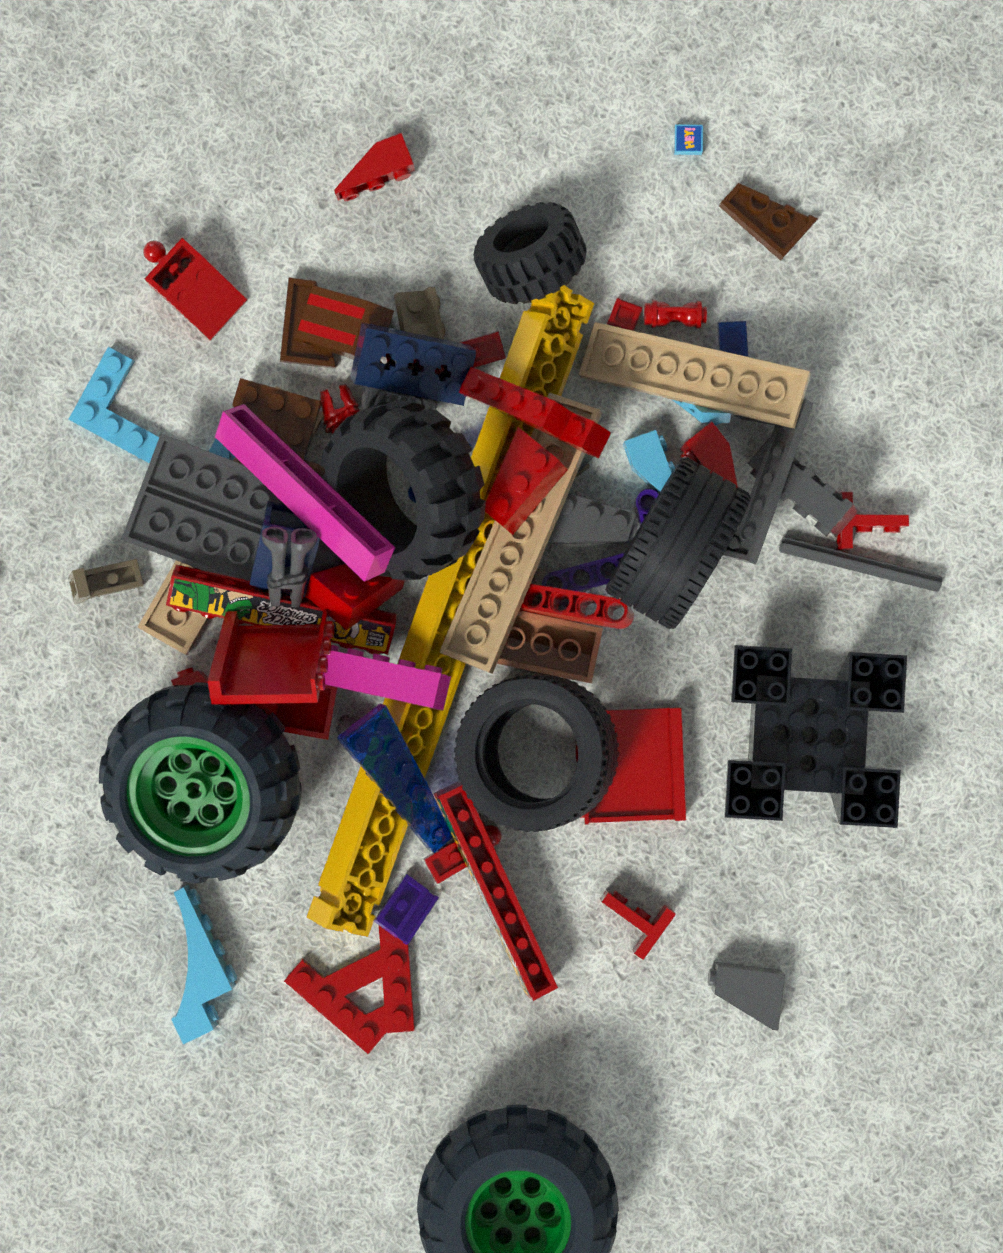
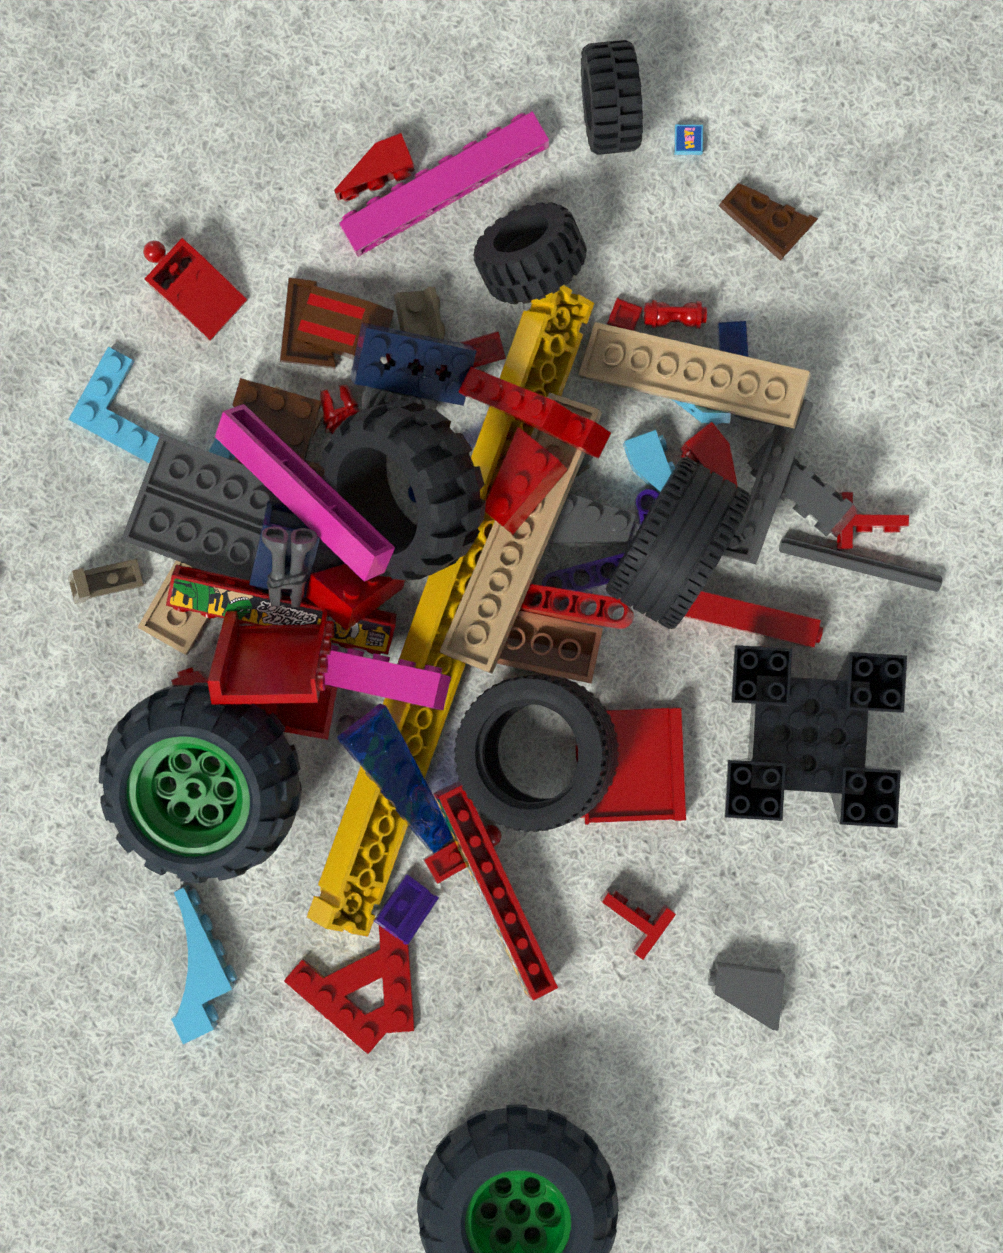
(444, 184): none -> dark pink brick
(611, 97): none -> black tyre
(756, 619): none -> red brick

